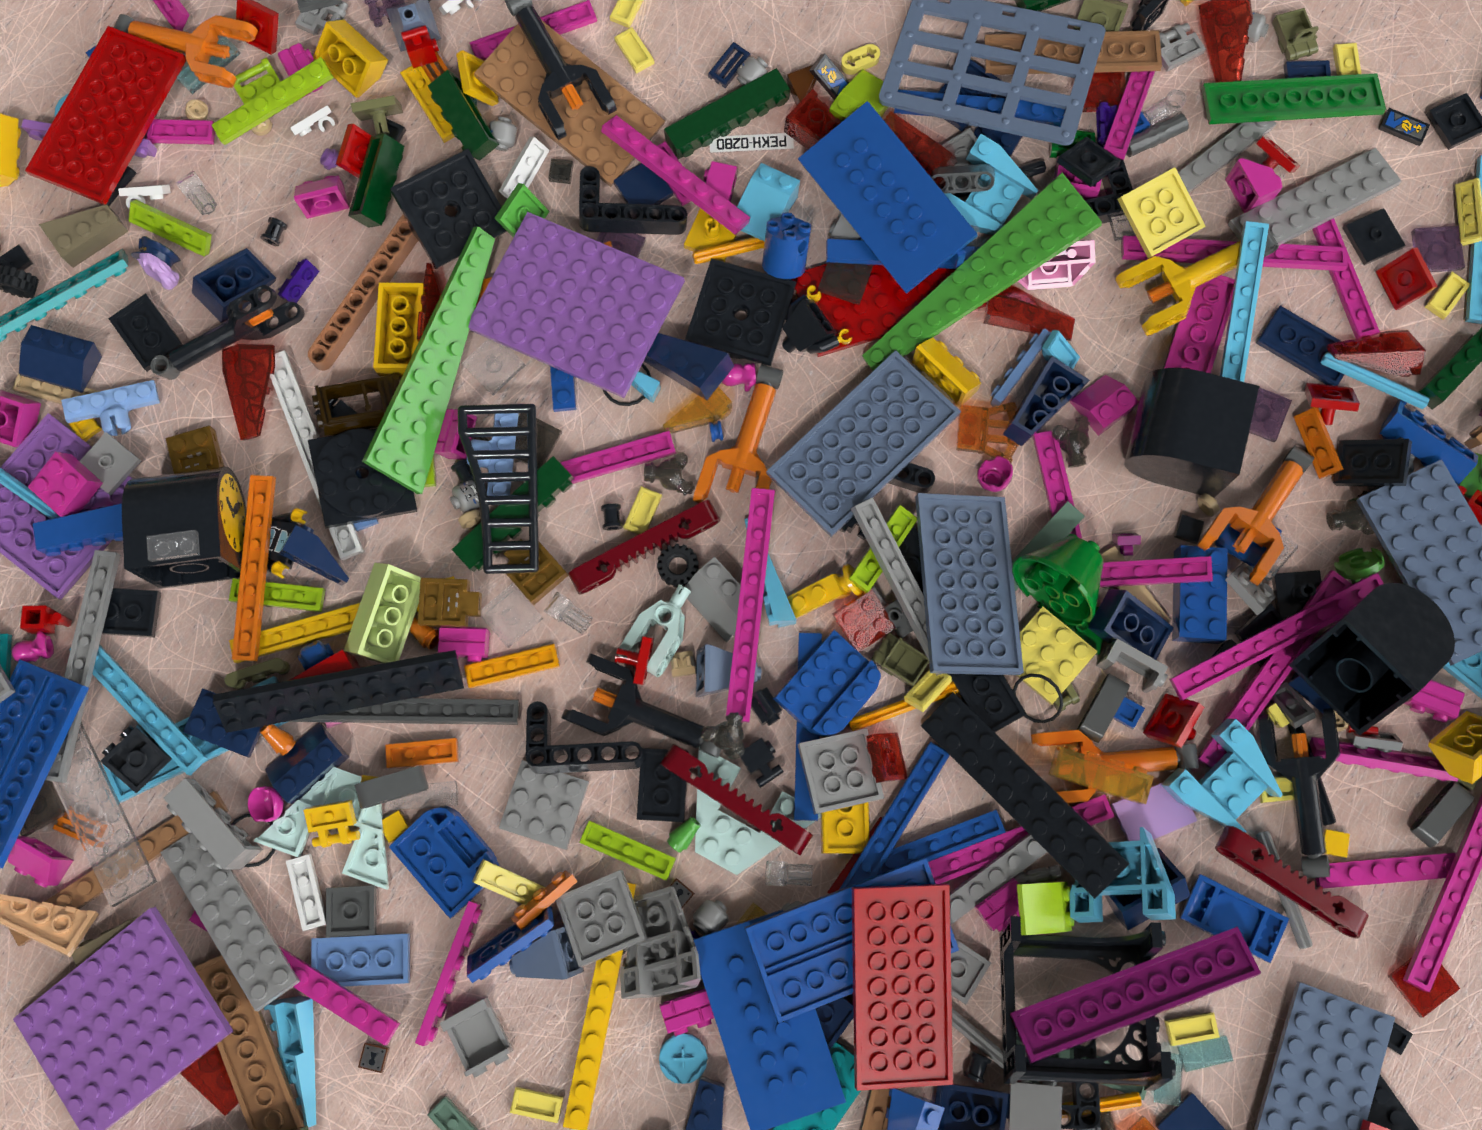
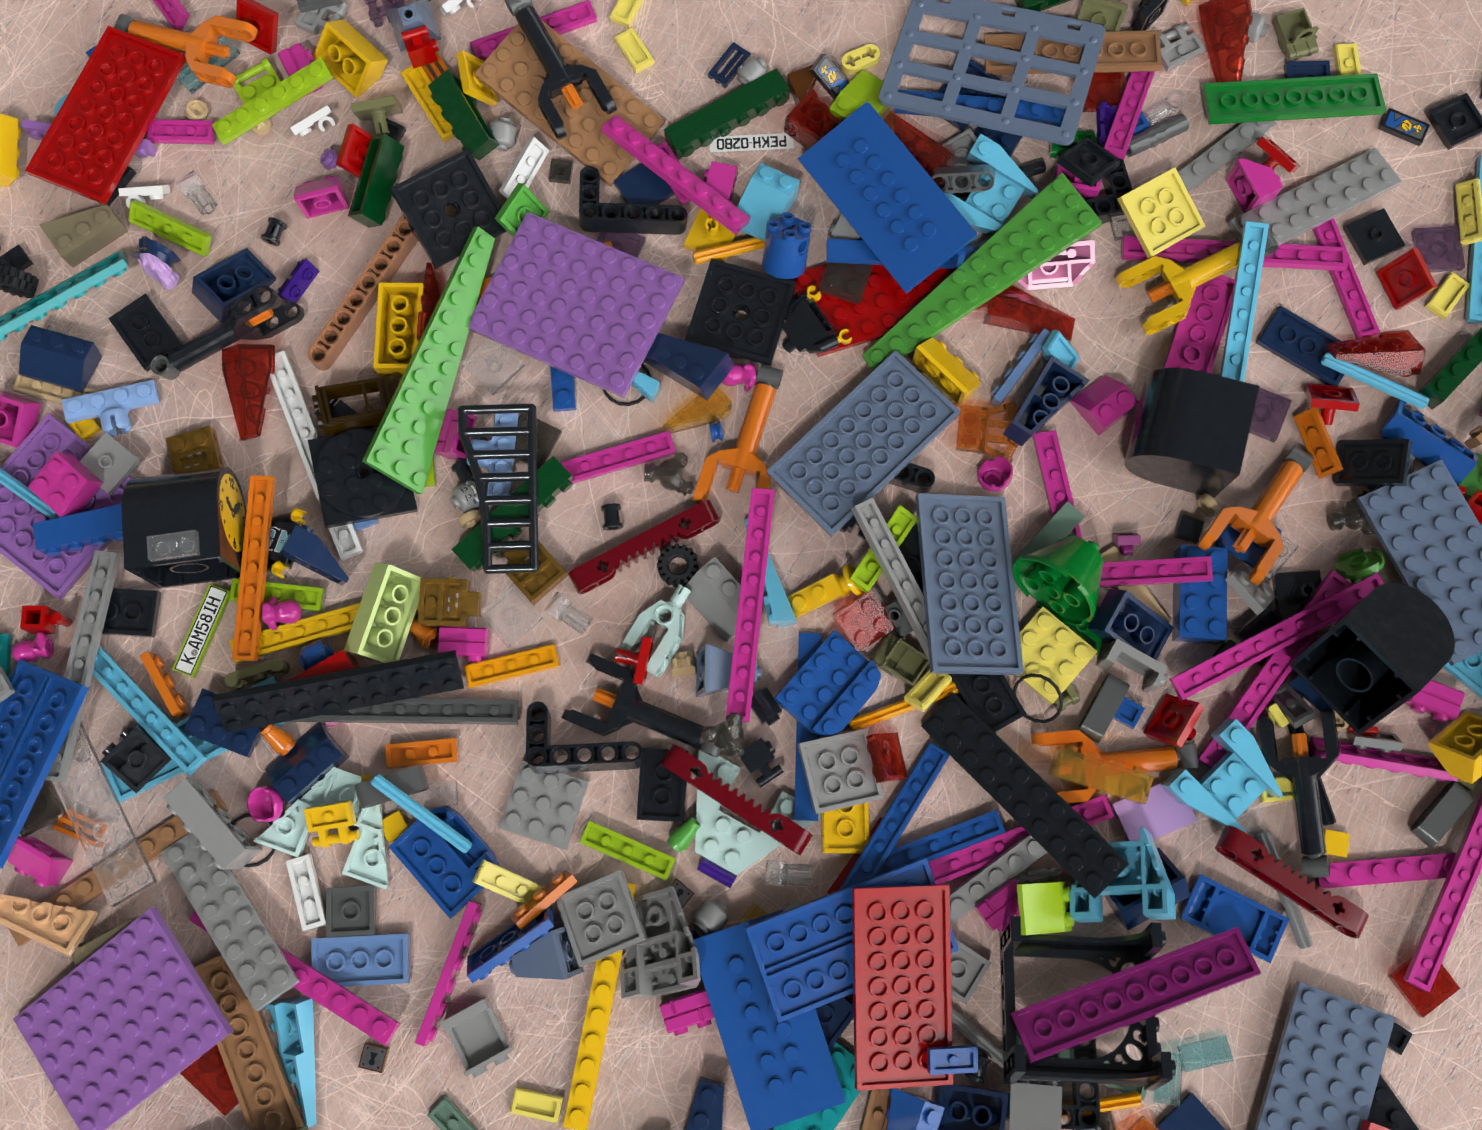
(164, 683): none -> orange plate
(202, 631): none -> tile
(283, 612): none -> dark pink animal
(421, 813): none -> medium azure axle
(642, 511): light yellow tile -> none
(683, 1058): medium azure tile -> none
(716, 872): none -> dark purple axle
(952, 1059): none -> plate
(1073, 441): clear smoke animal -> none
(1191, 1029): light yellow tile -> none

